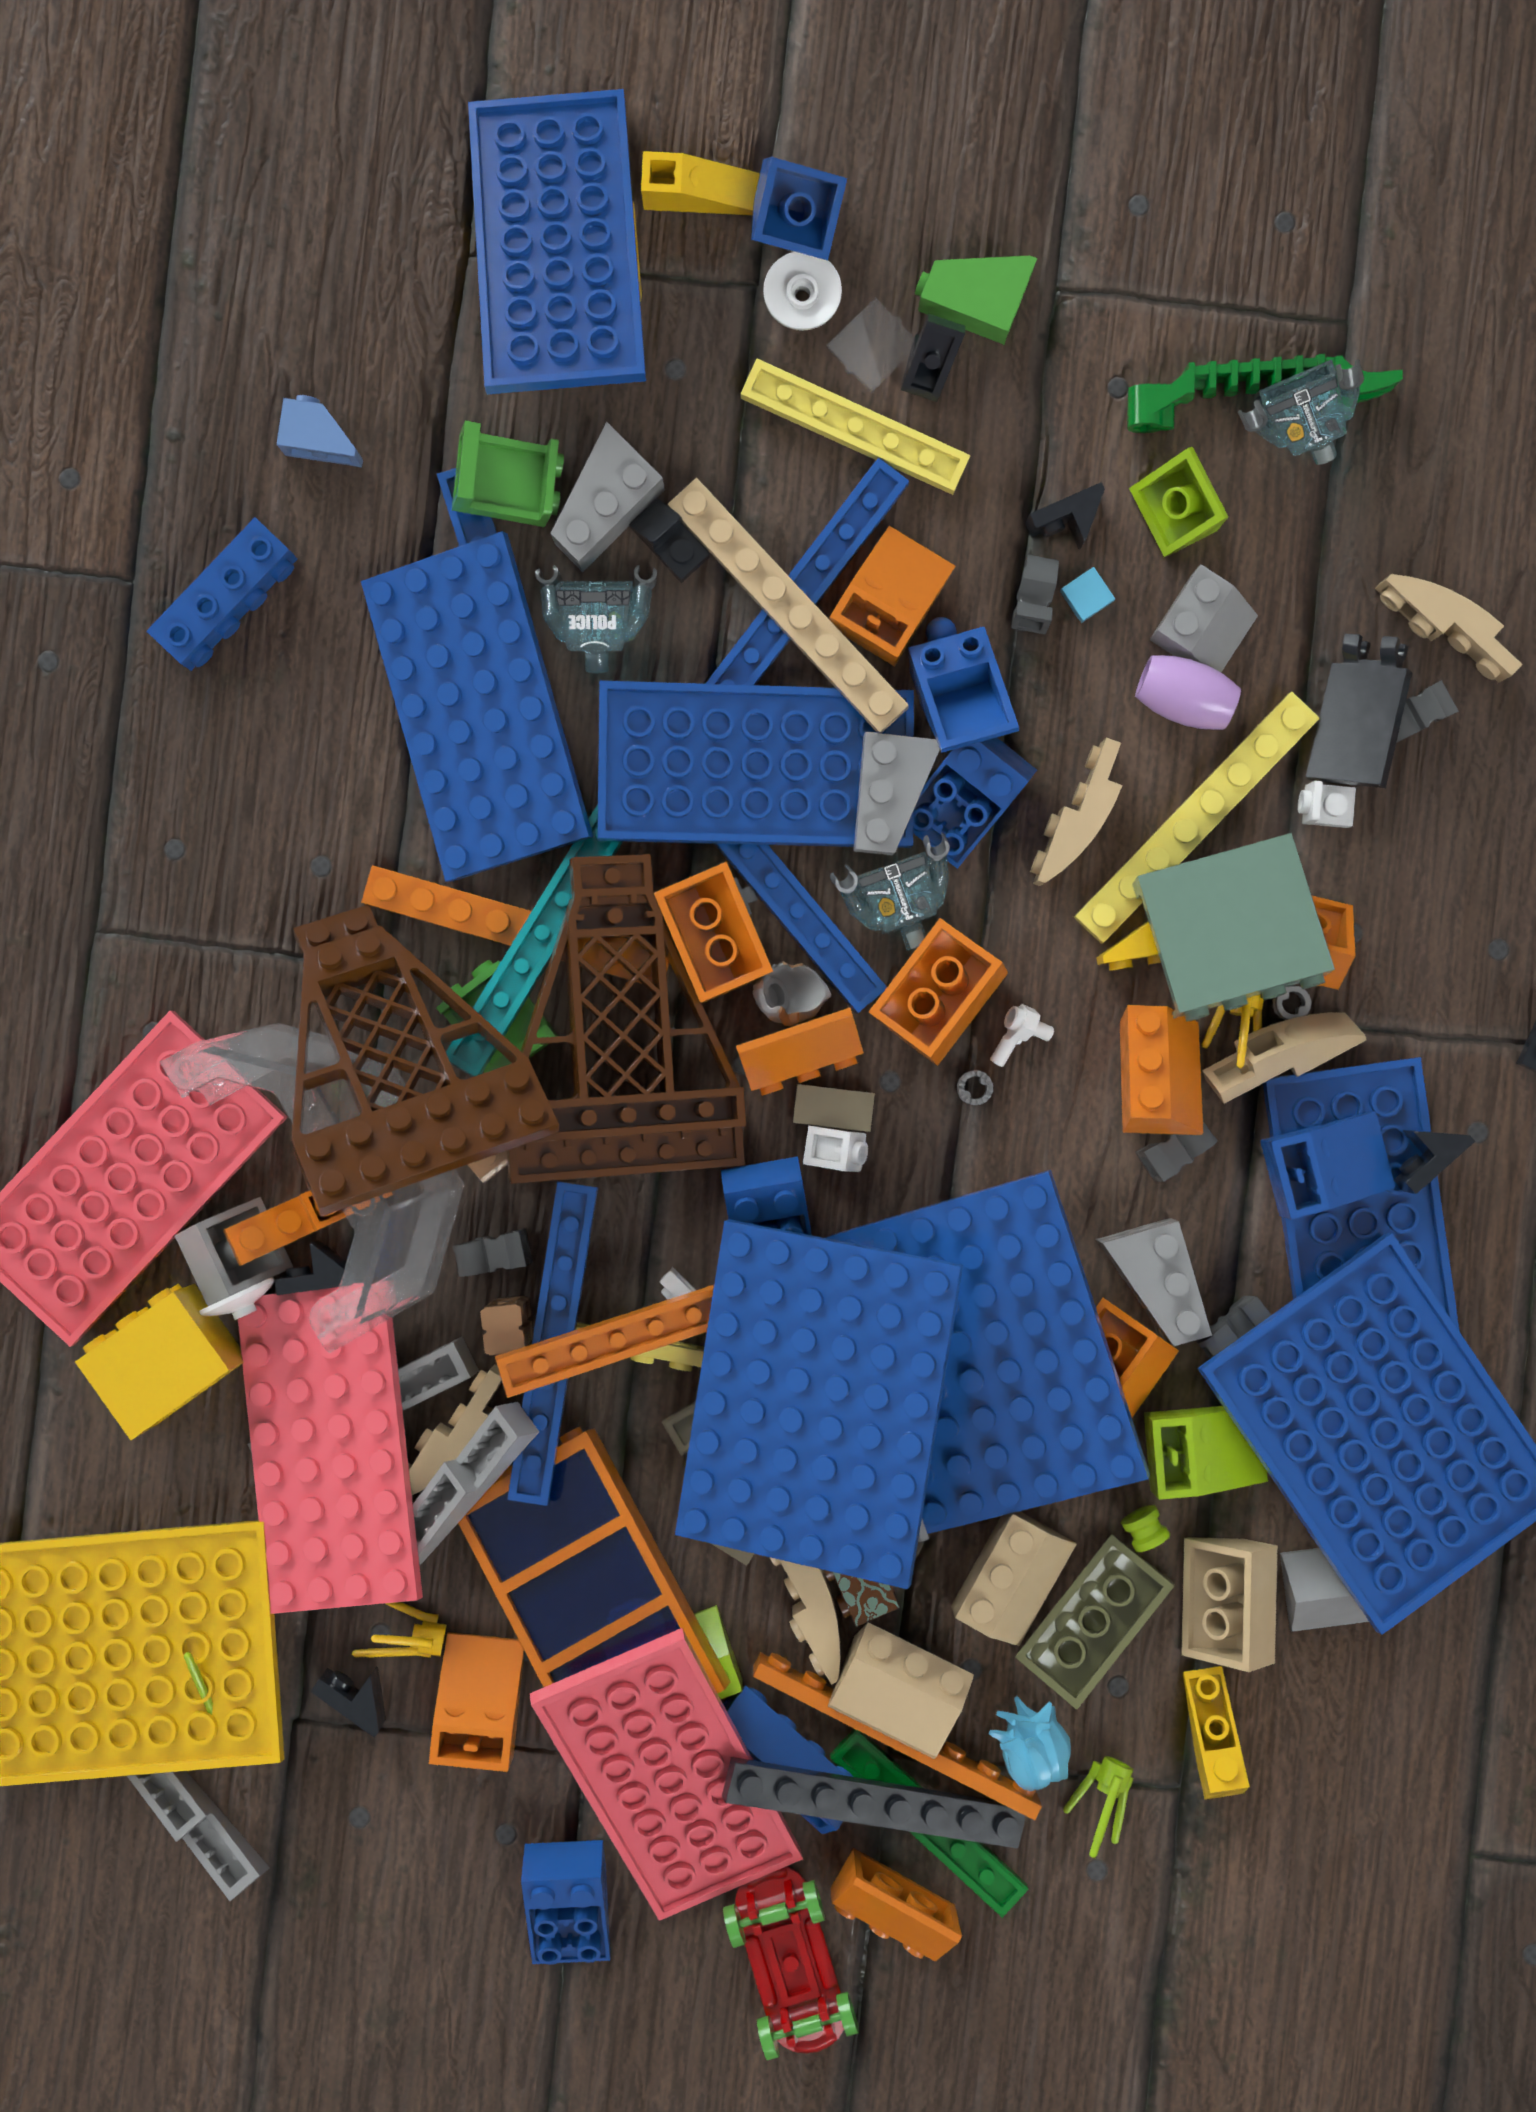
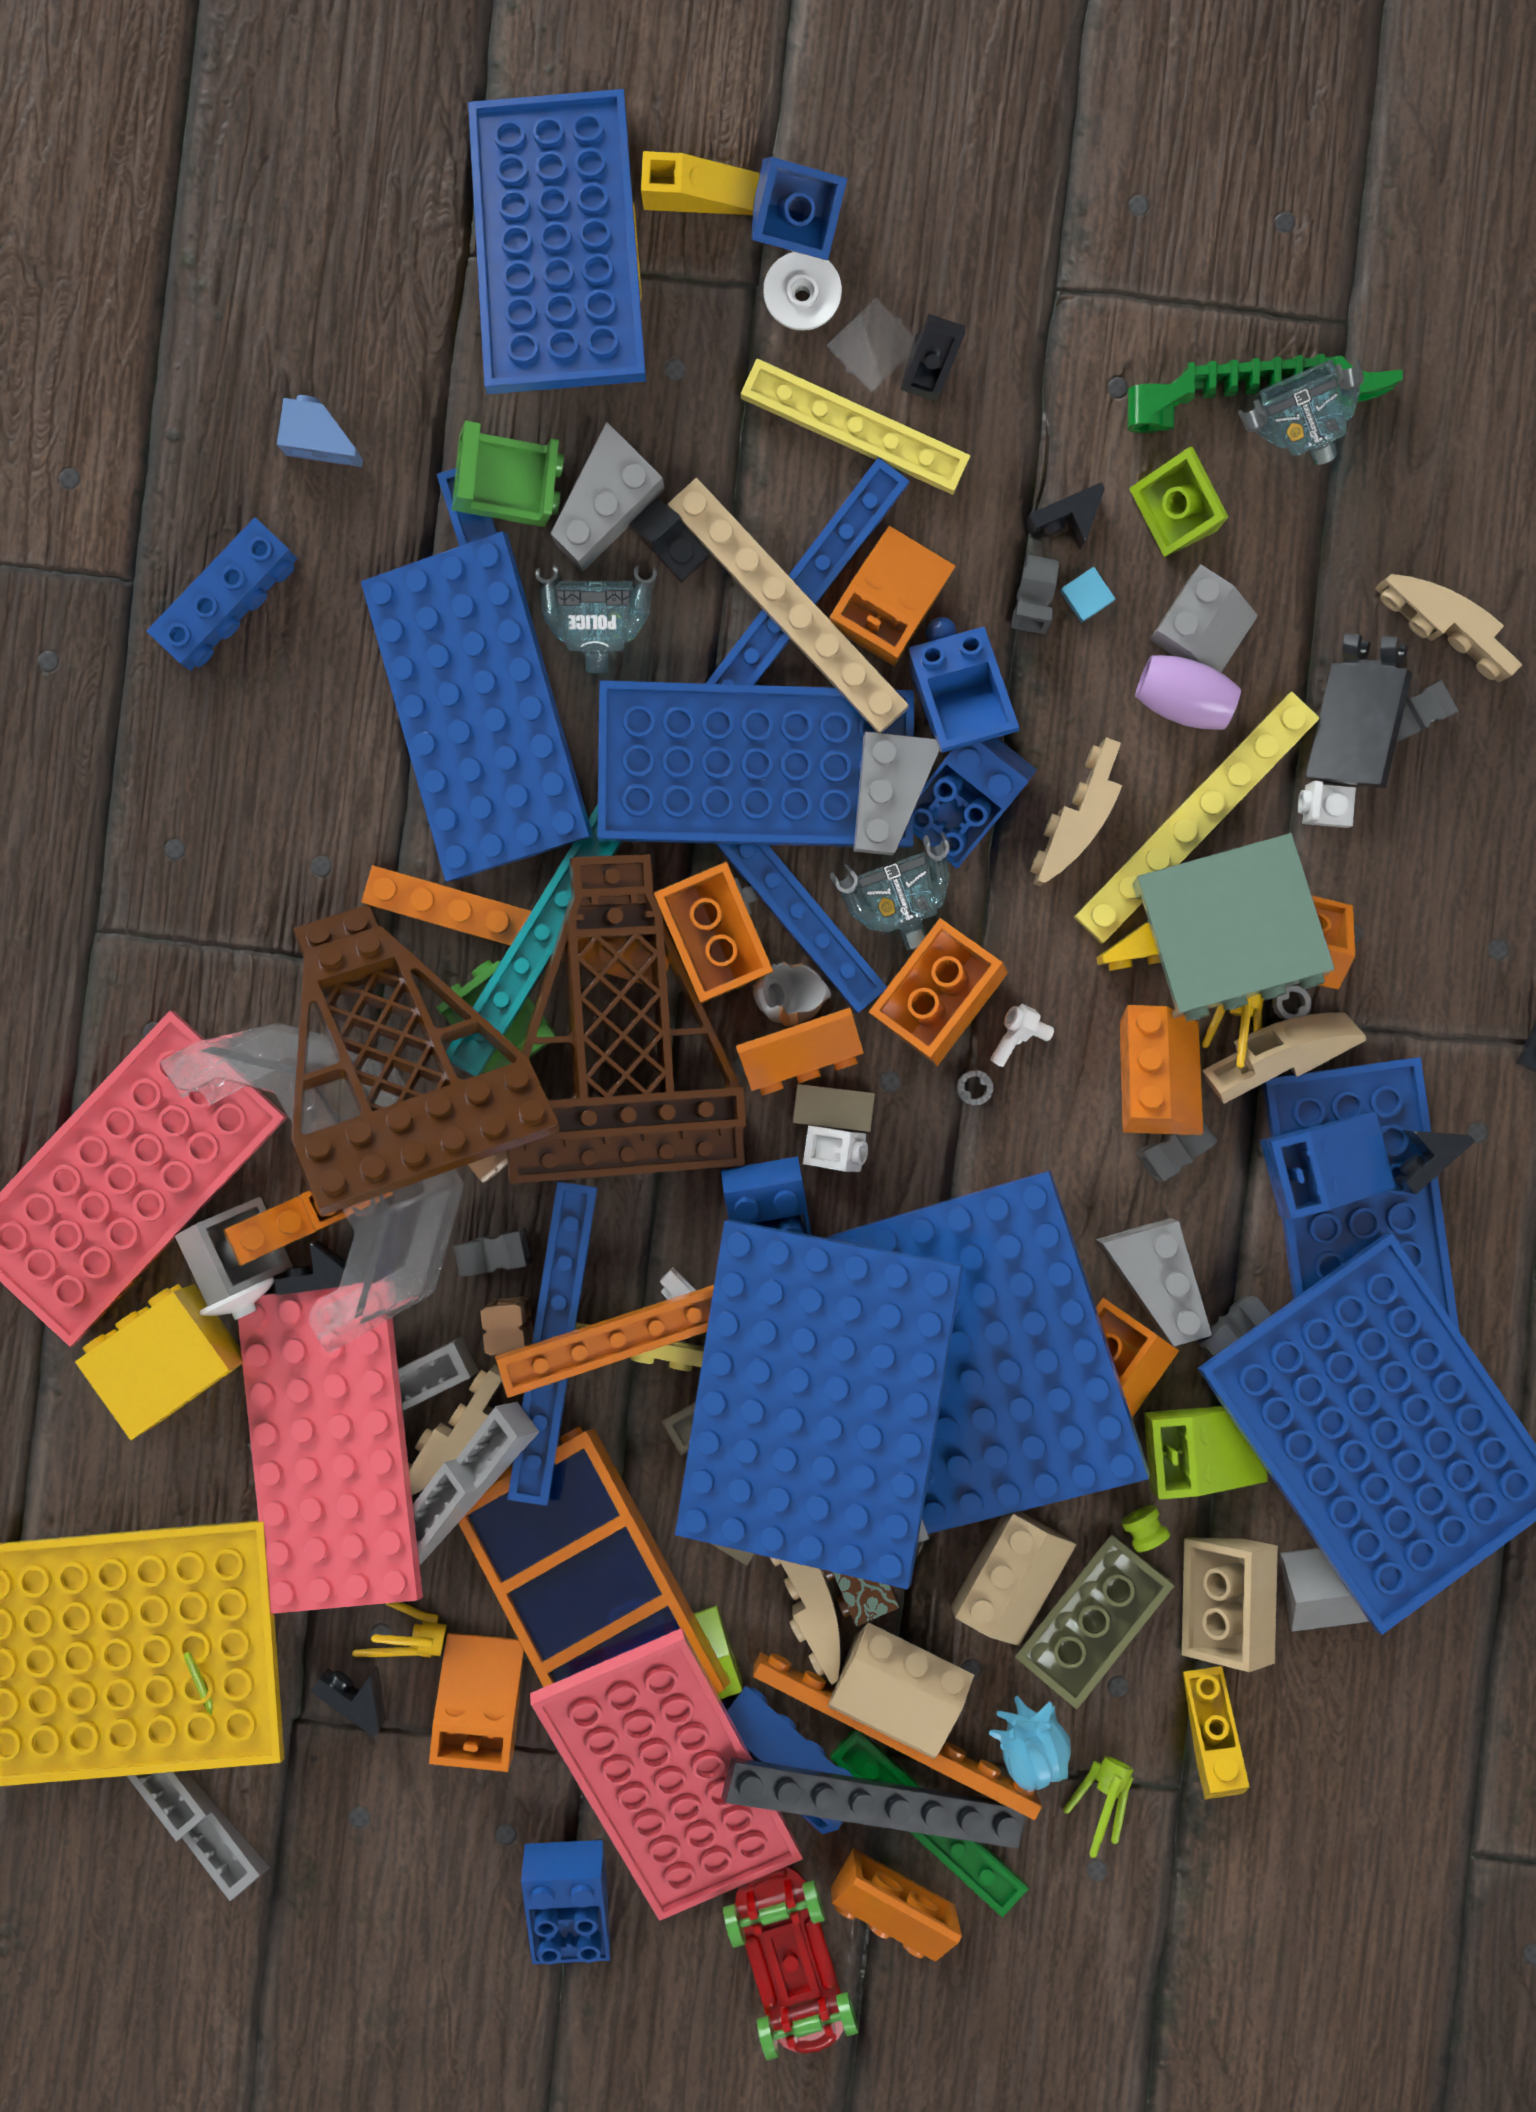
(977, 292): bright green slope -> none

